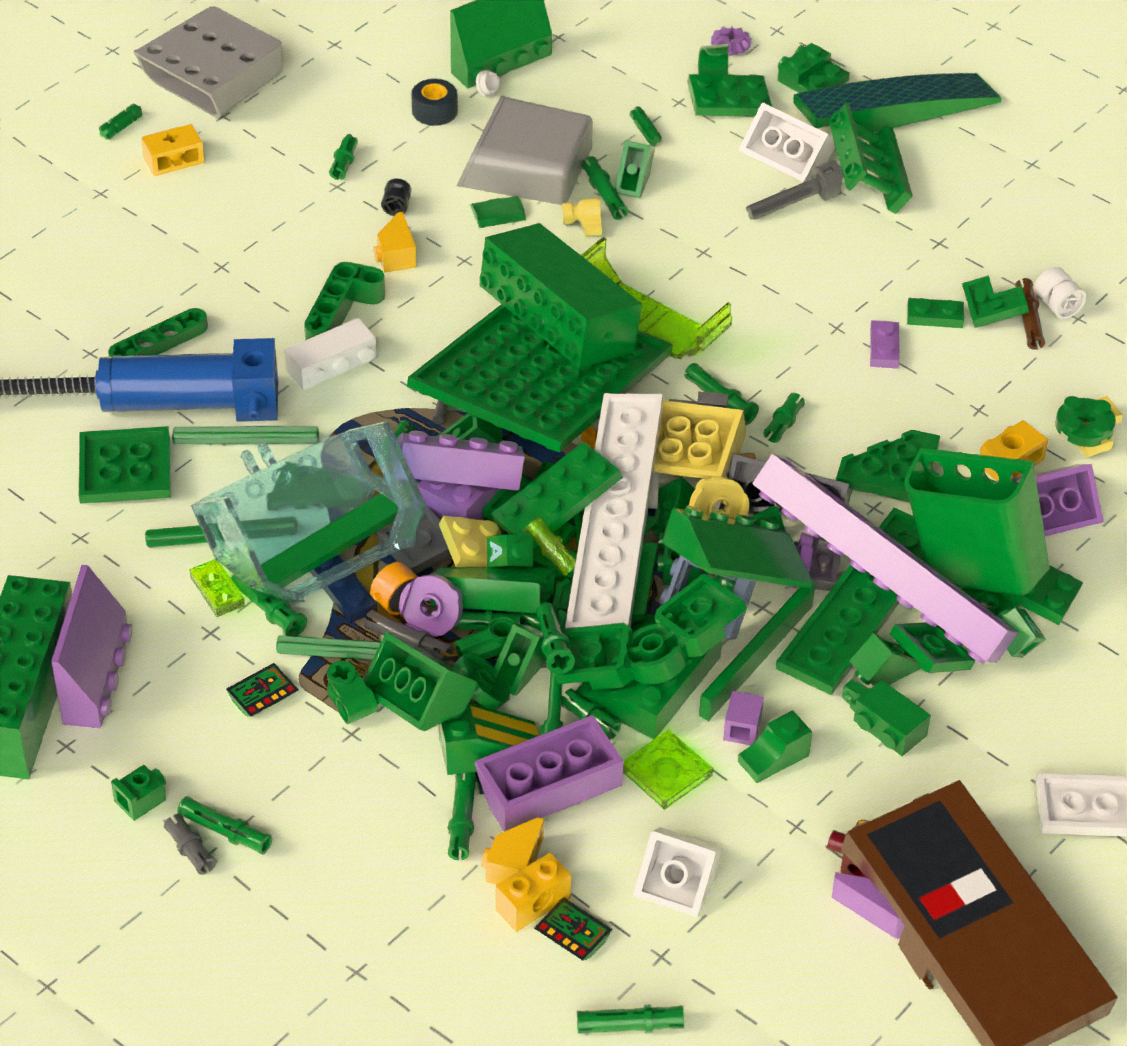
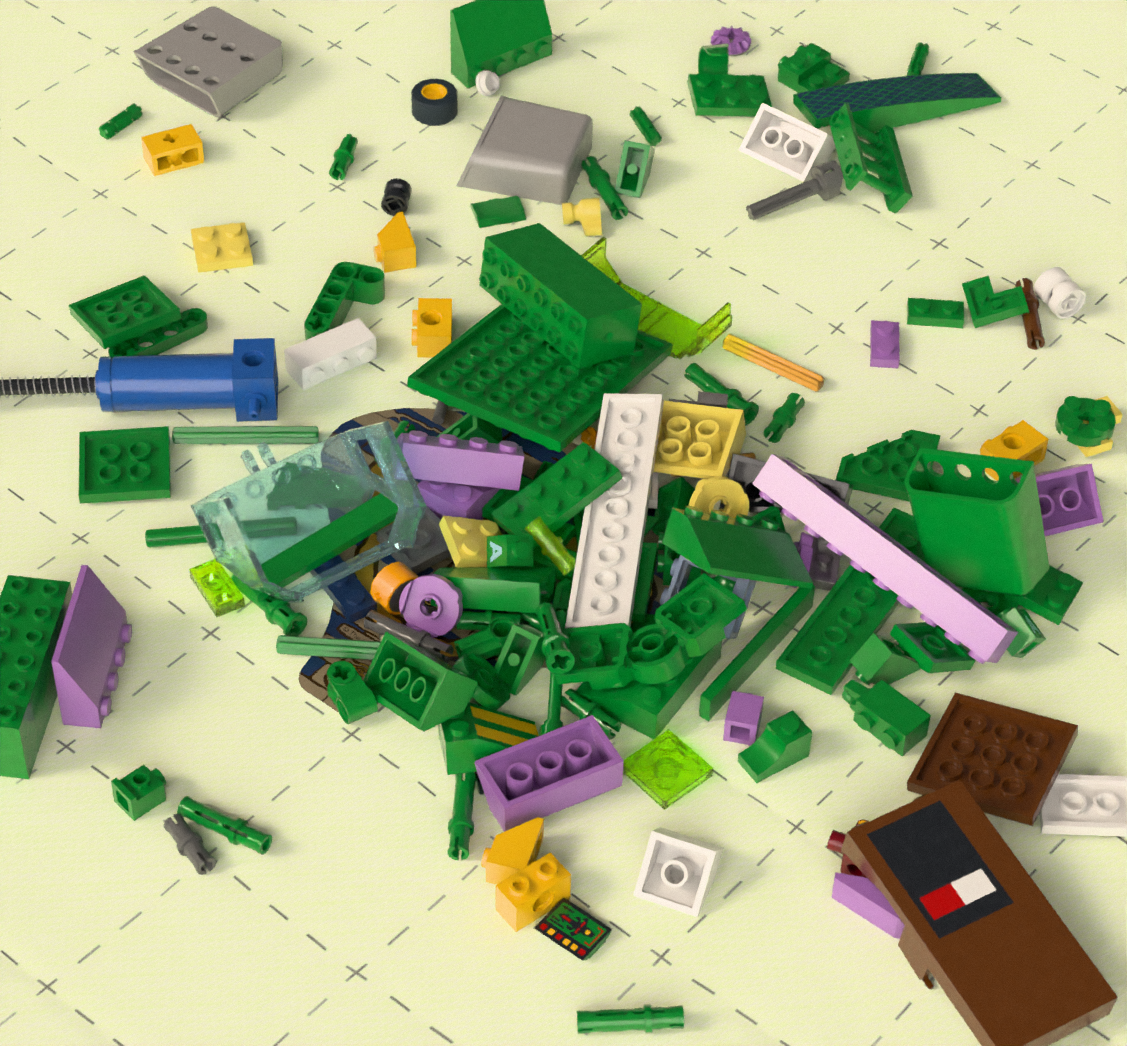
(125, 312): none -> green plate
(221, 247): none -> light yellow plate
(261, 690): piece -> none
(433, 326): none -> yellow brick
(773, 362): none -> axle
(918, 59): none -> green axle
(998, 754): none -> reddish brown plate

